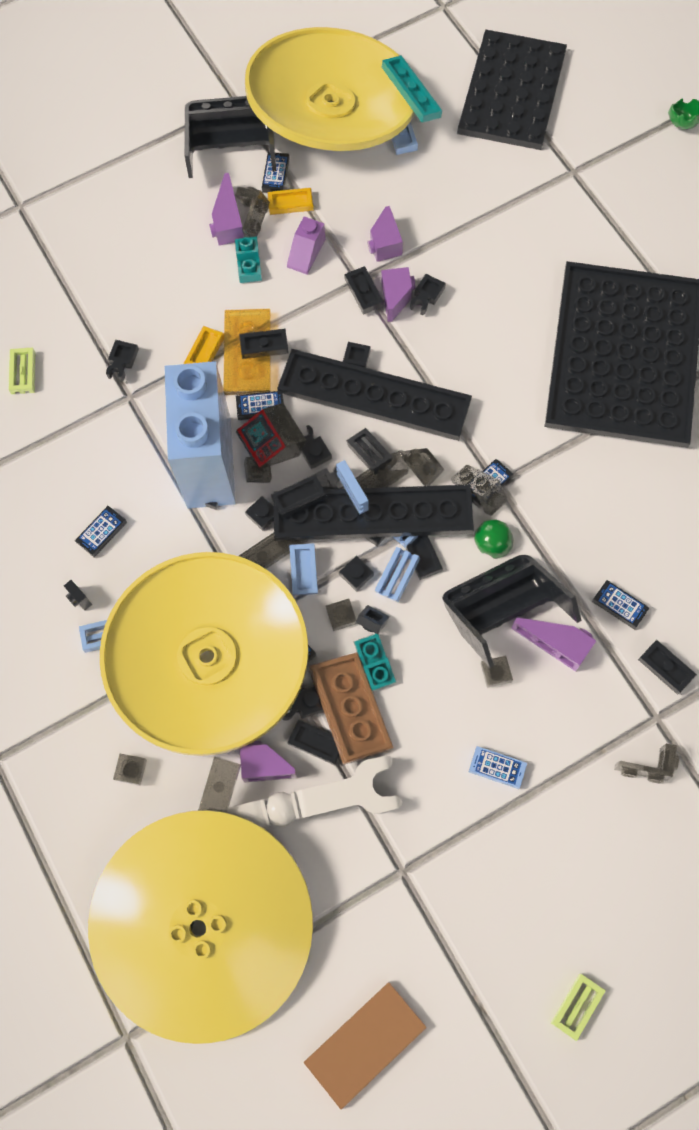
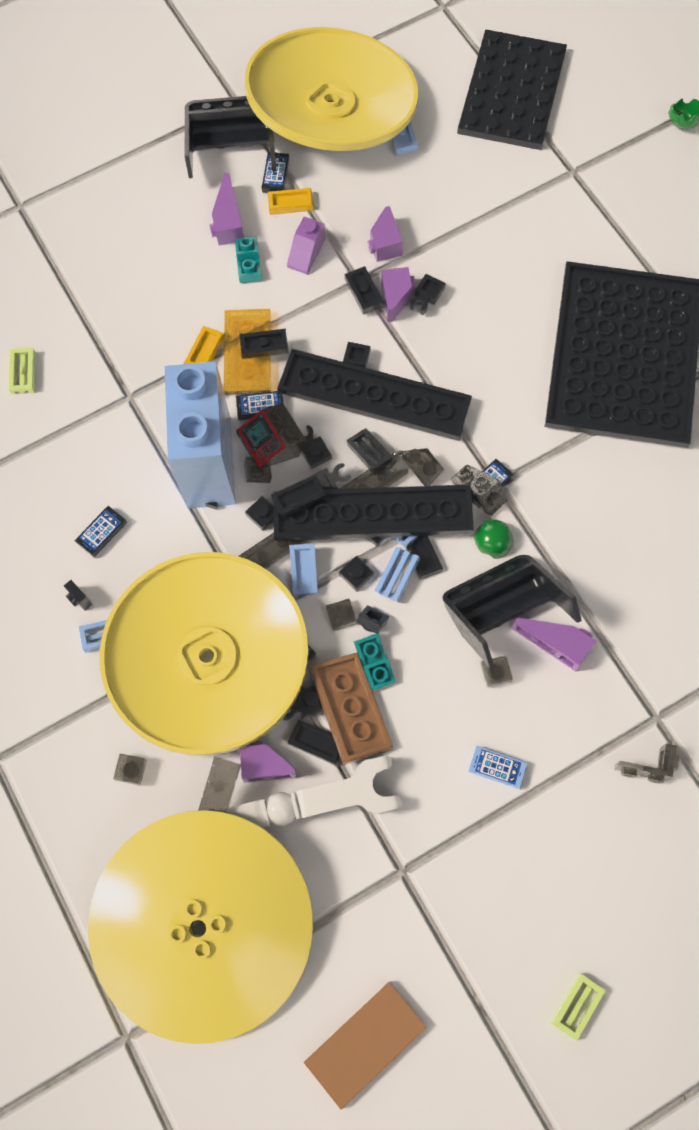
(121, 357): black plate -> none
(258, 206): clear smoke bracket -> none
(352, 487): light blue tile -> none
(411, 89): teal plate -> none
(620, 604): tile -> none
(667, 667): black plate -> none

